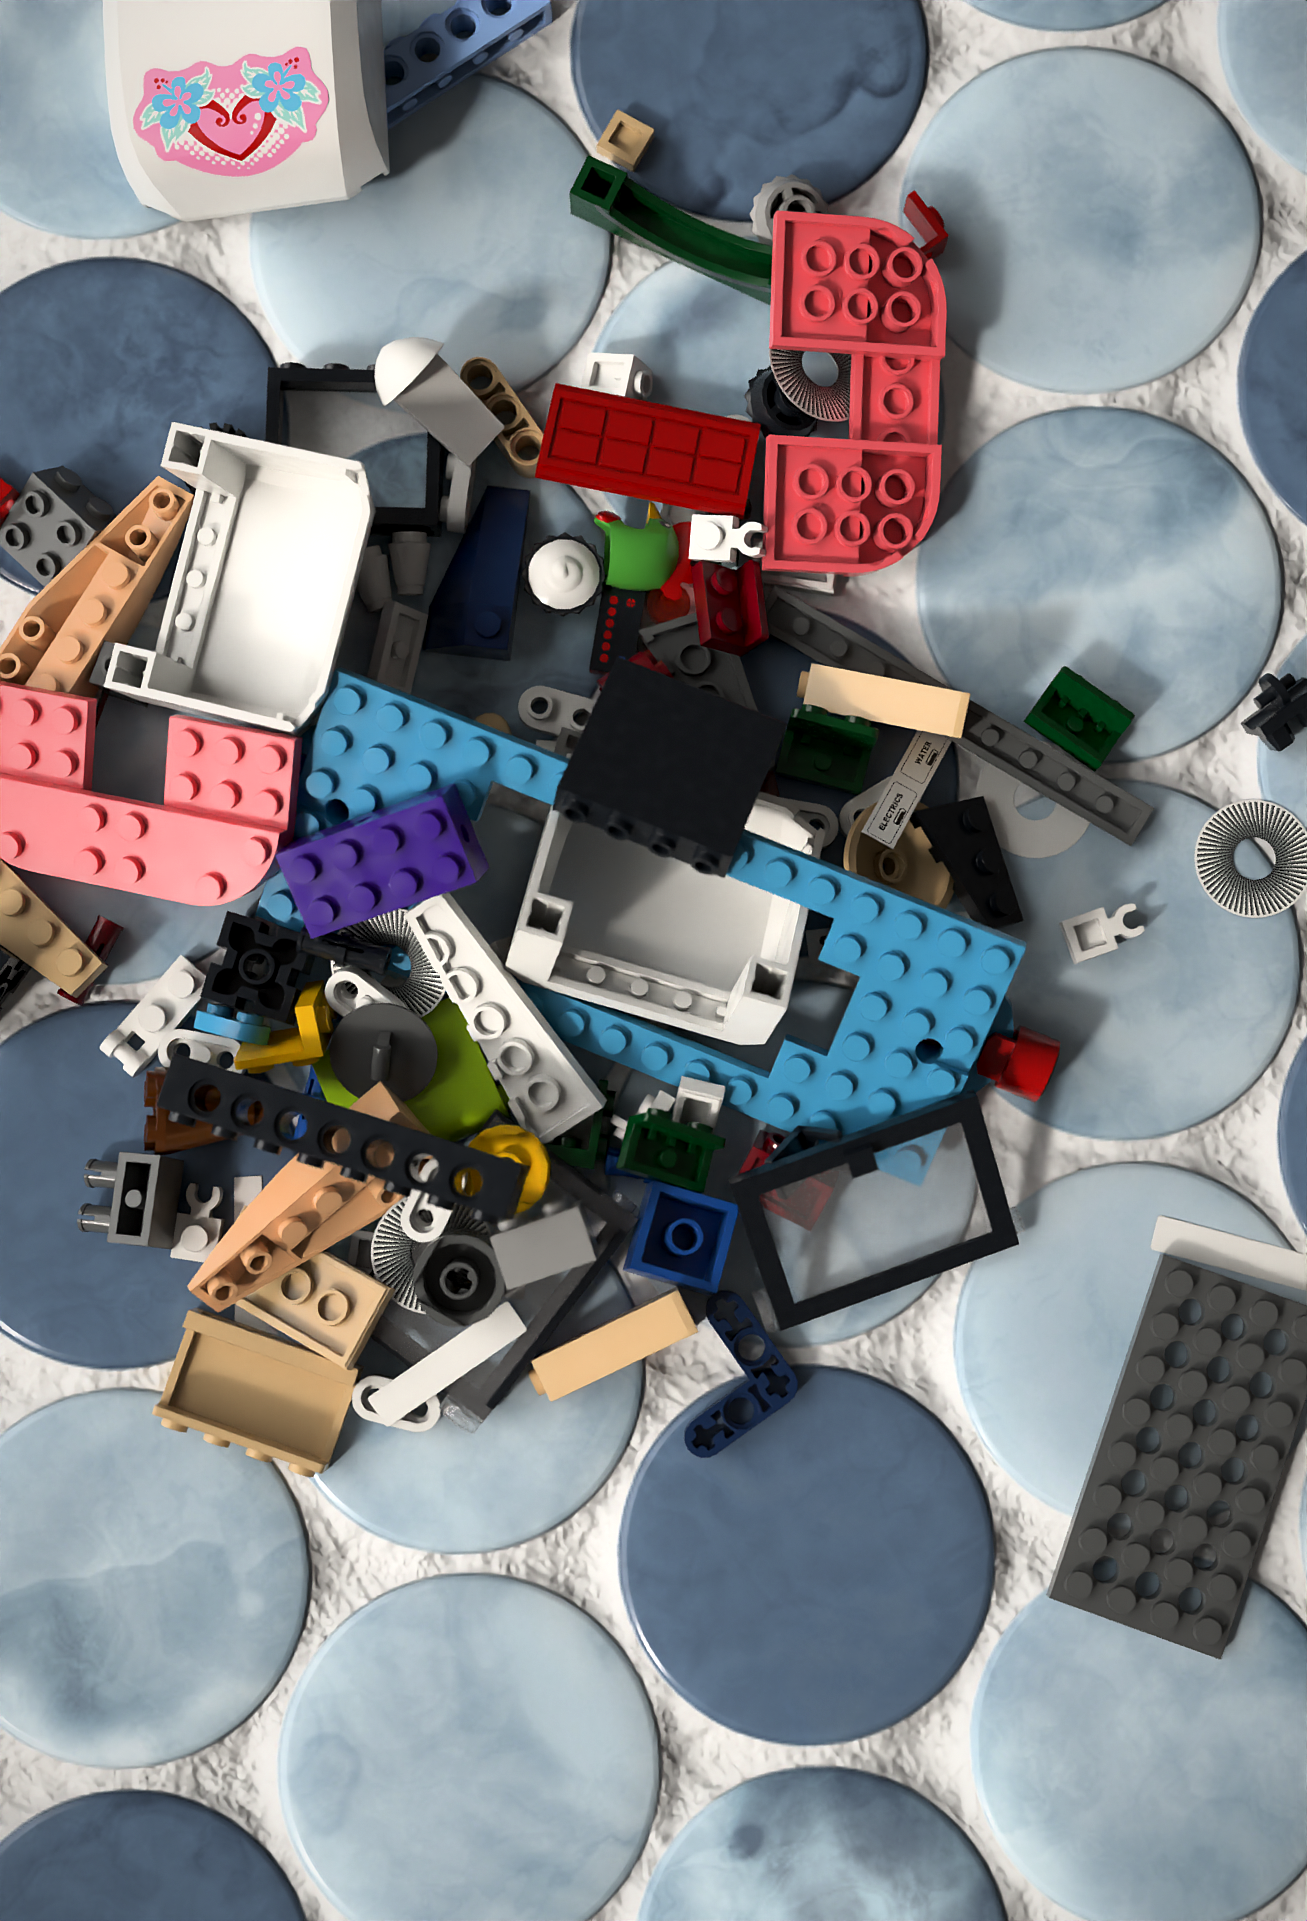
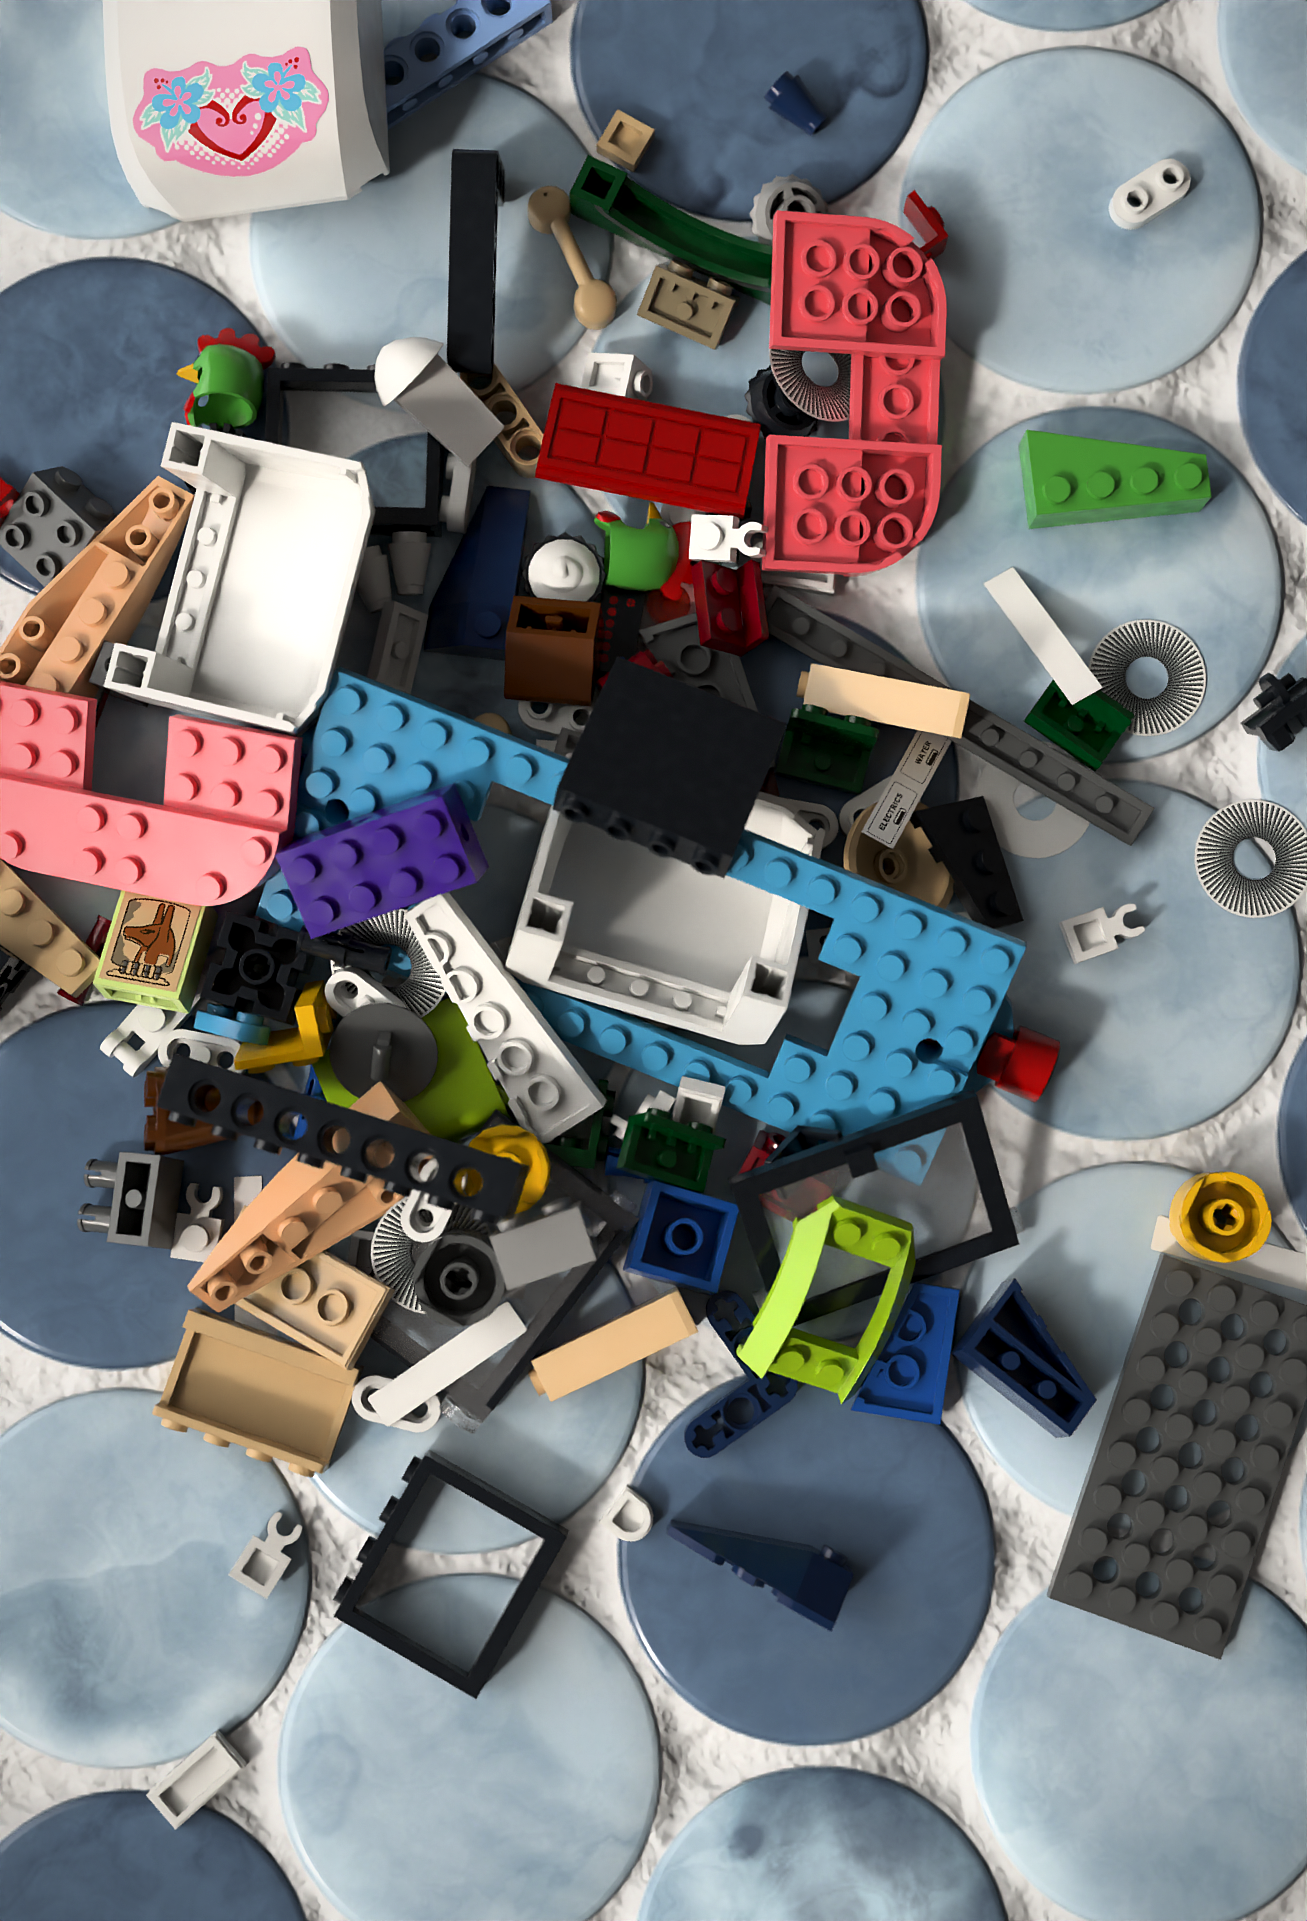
(155, 952): none -> brick
(196, 1779): none -> white tile
(231, 376): none -> bright green piece
(262, 1561): none -> white plate
(393, 1517): none -> black window
(474, 205): none -> black beam
(553, 650): none -> reddish brown slope
(594, 299): none -> tan piece
(628, 1516): none -> white tile
(688, 304): none -> dark tan bracket
(795, 103): none -> dark blue cone
(800, 1574): none -> dark blue wedge
(810, 1358): none -> lime wedge
(914, 1363): none -> blue wing
(1023, 1363): none -> dark blue wedge
(1042, 636): none -> white sticker
(1102, 480): none -> bright green wedge
(1152, 192): none -> white plate
(1174, 651): none -> sticker
(1242, 1205): none -> yellow brick

